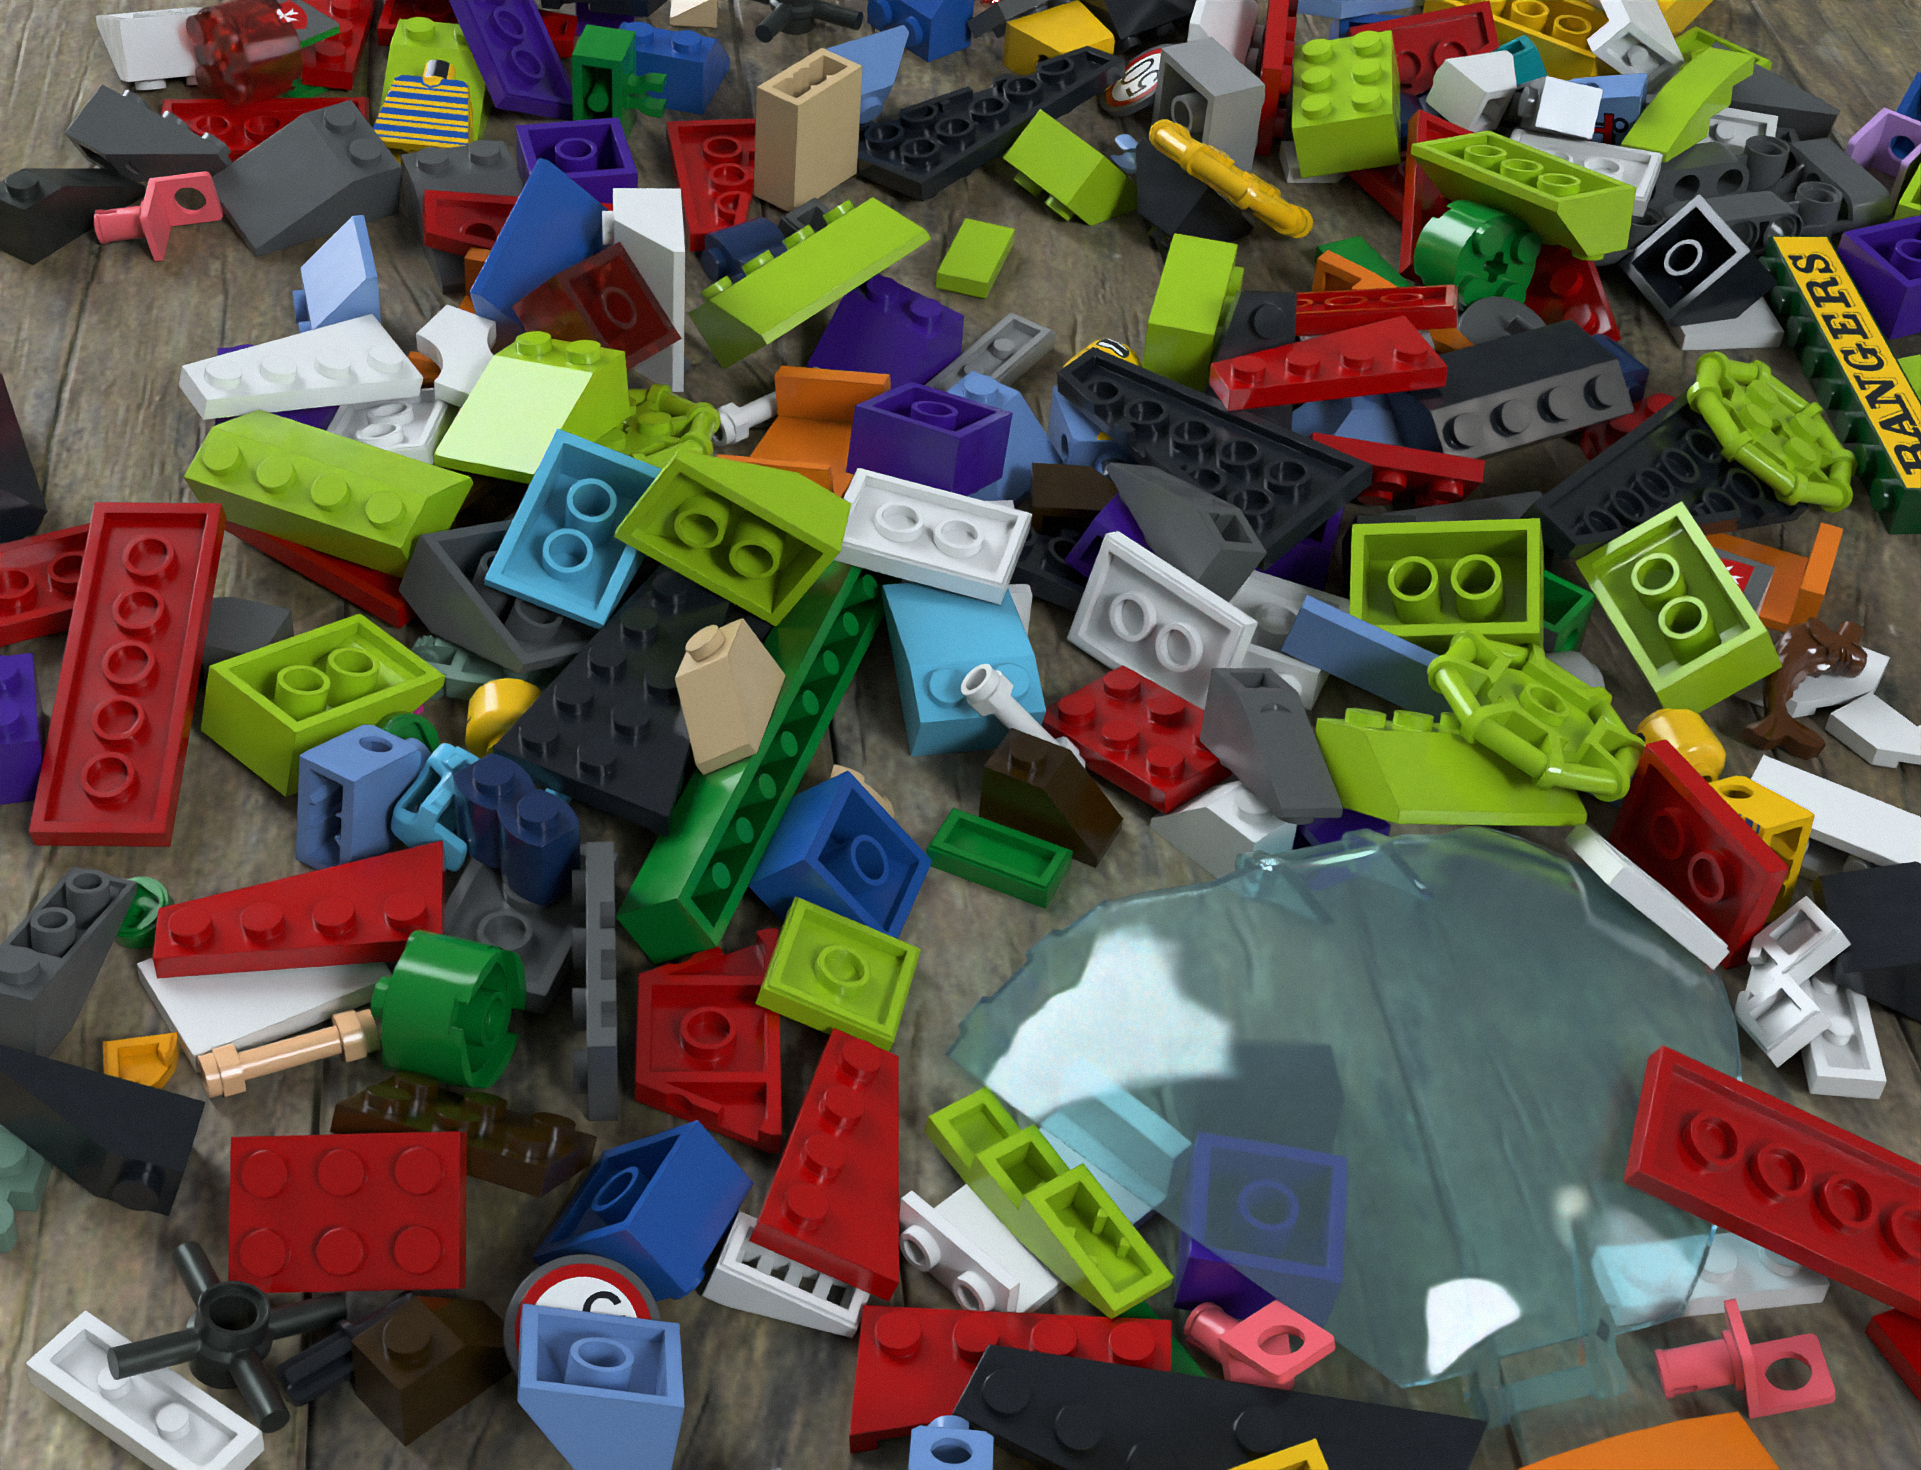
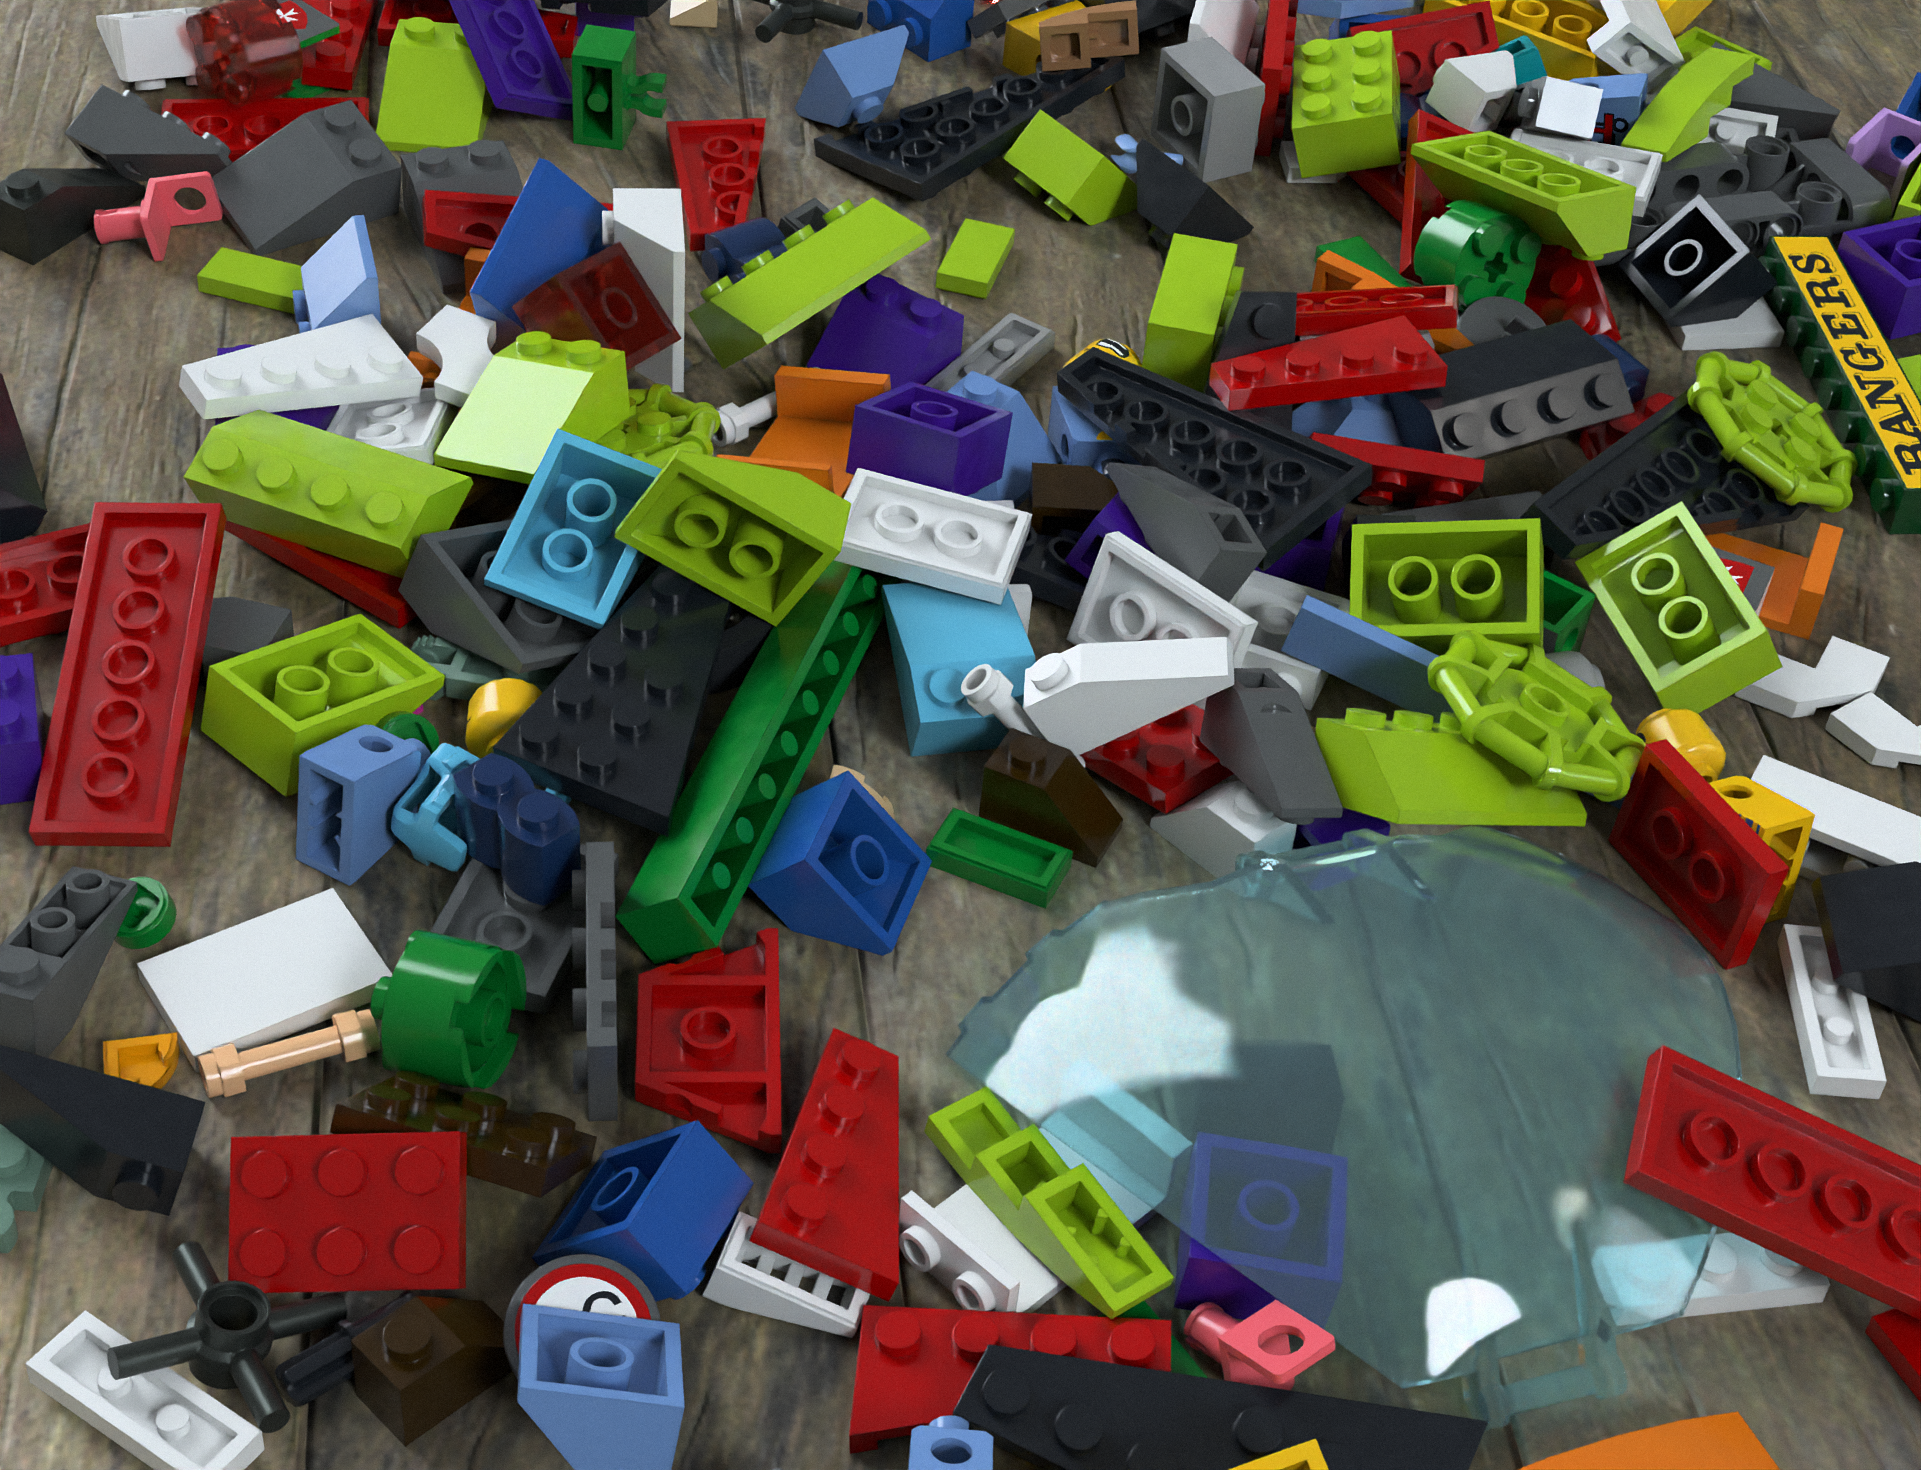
(251, 279): none -> lime tile
(309, 919): red wing -> none
(426, 111): torso -> none
(585, 150): dark purple brick -> none
(691, 61): blue slope -> none
(727, 693): tan slope -> none
(807, 129): tan brick -> none
(838, 975): lime tile -> none
(1088, 33): none -> medium nougat slope
(1120, 686): none -> white slope
(1137, 87): piece -> none
(1239, 186): yellow plate -> none
(1647, 895): white tile -> none
(1745, 1366): coral bracket -> none
(1782, 958): white tile -> none
(1803, 651): reddish brown animal -> none

